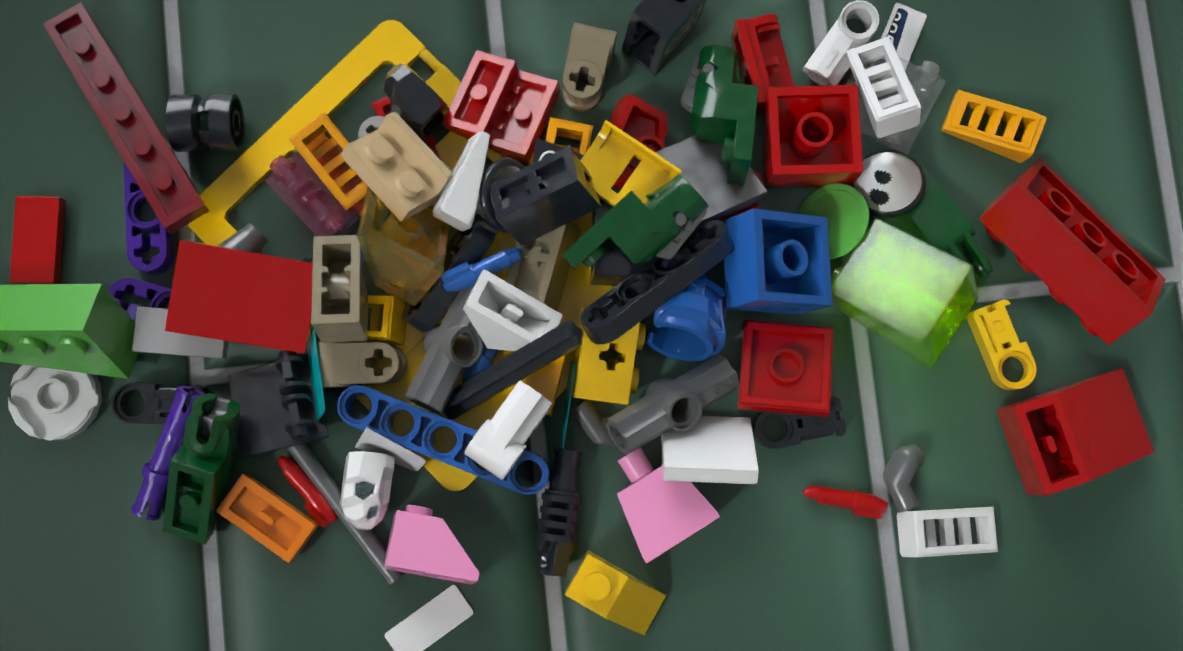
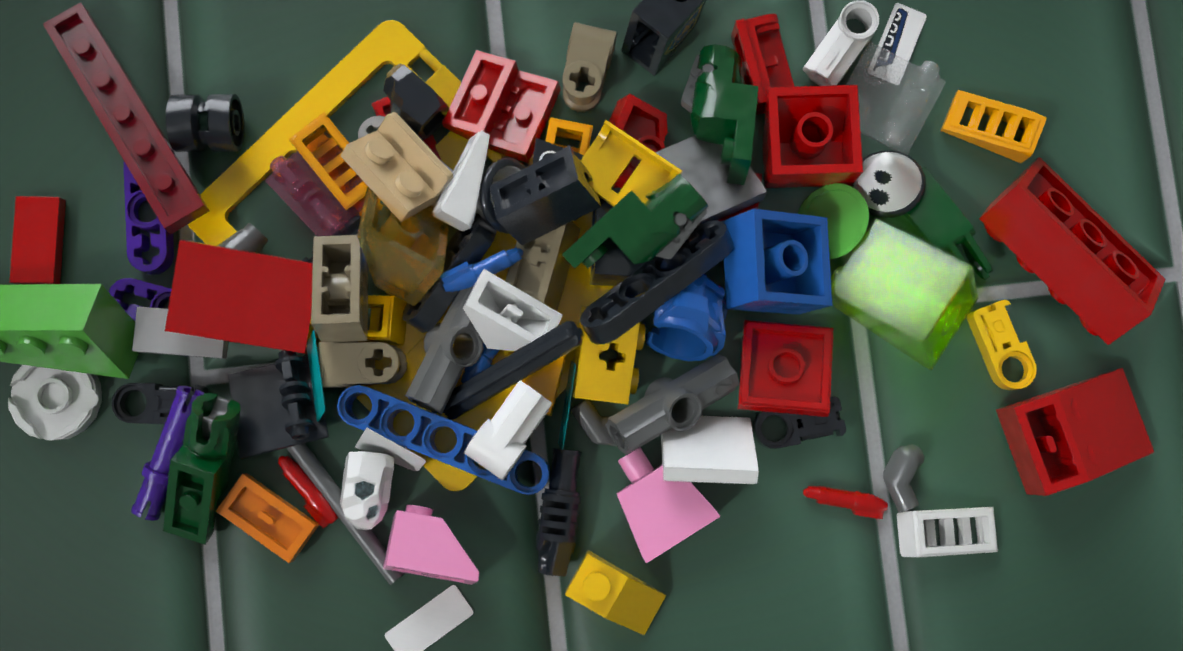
(892, 113): white slope -> none

